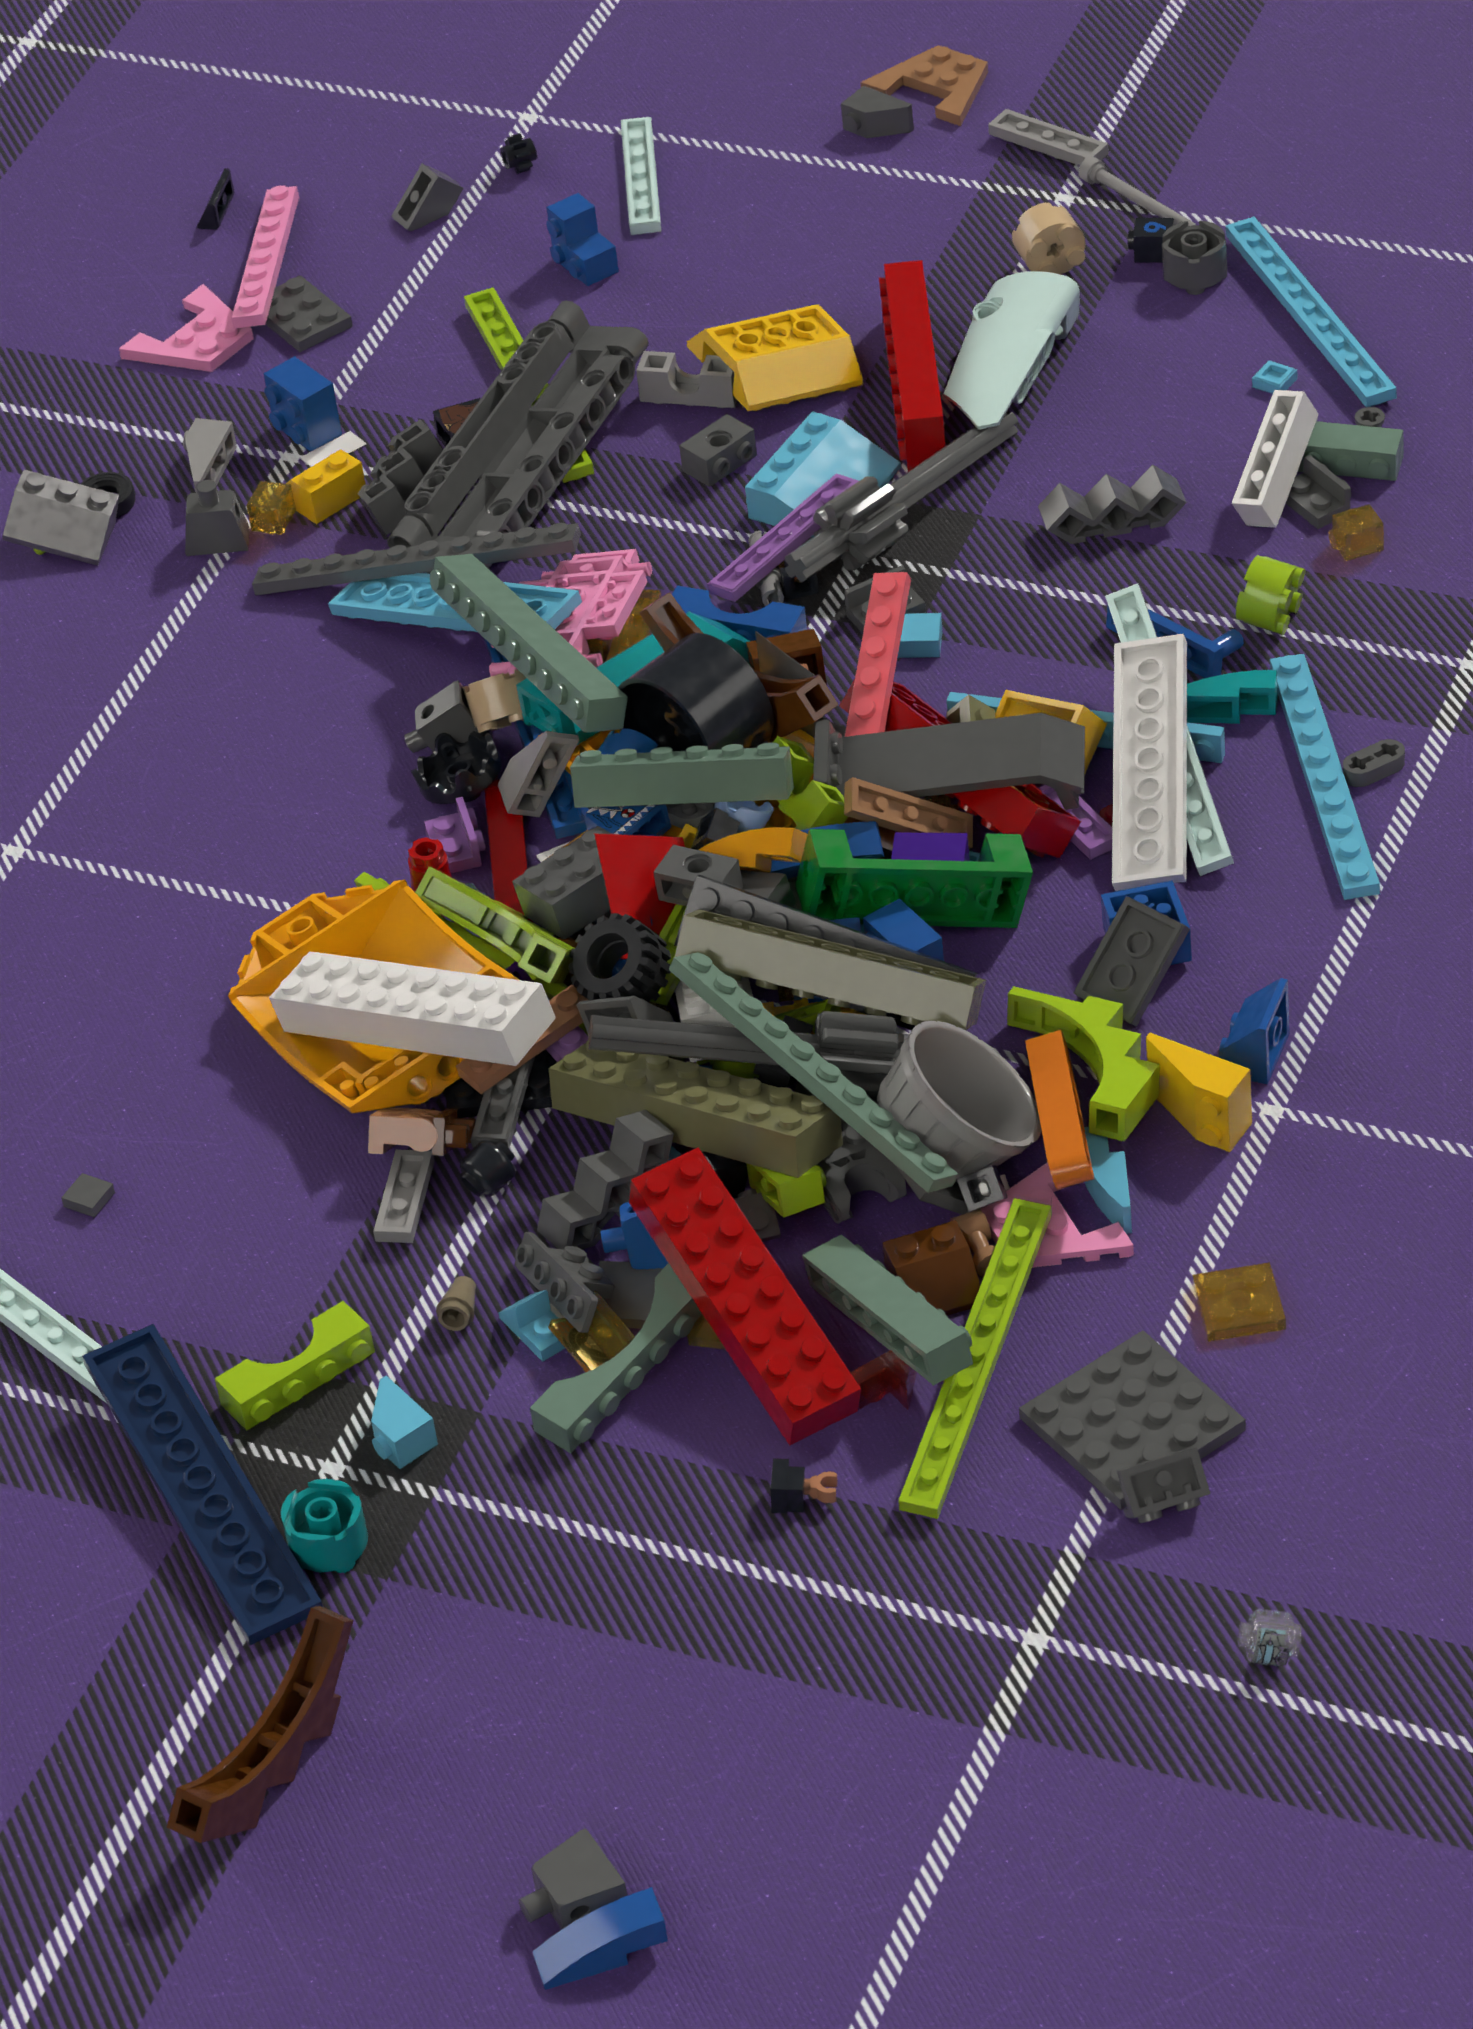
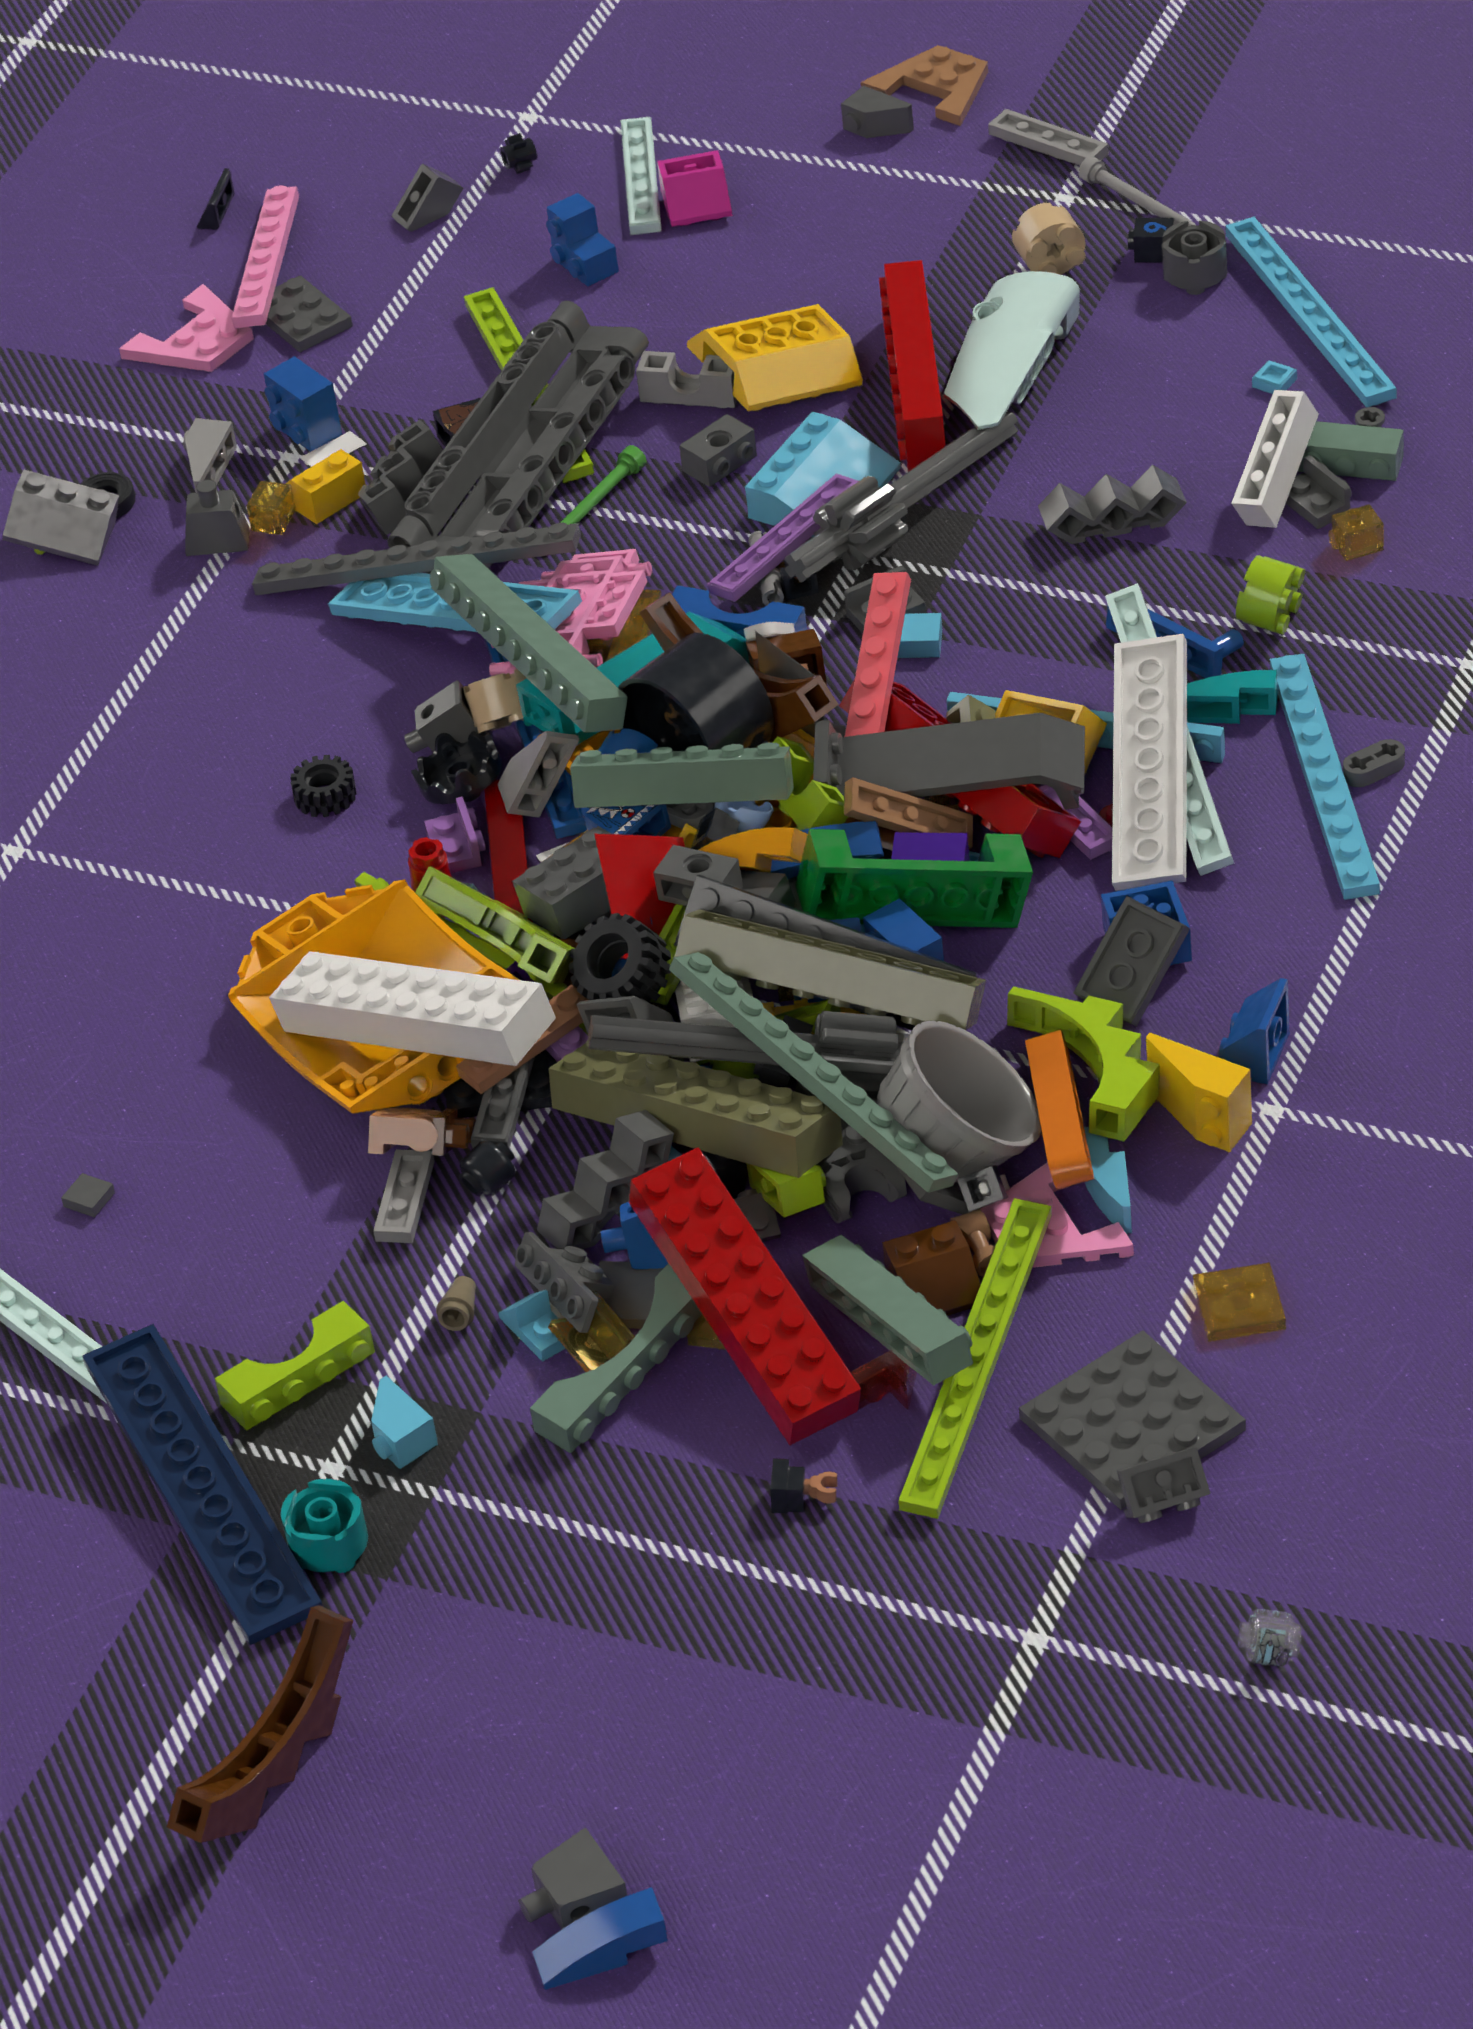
(316, 799): none -> black tyre
(629, 462): none -> bright green piece
(694, 188): none -> dark pink slope
(768, 630): none -> white tile

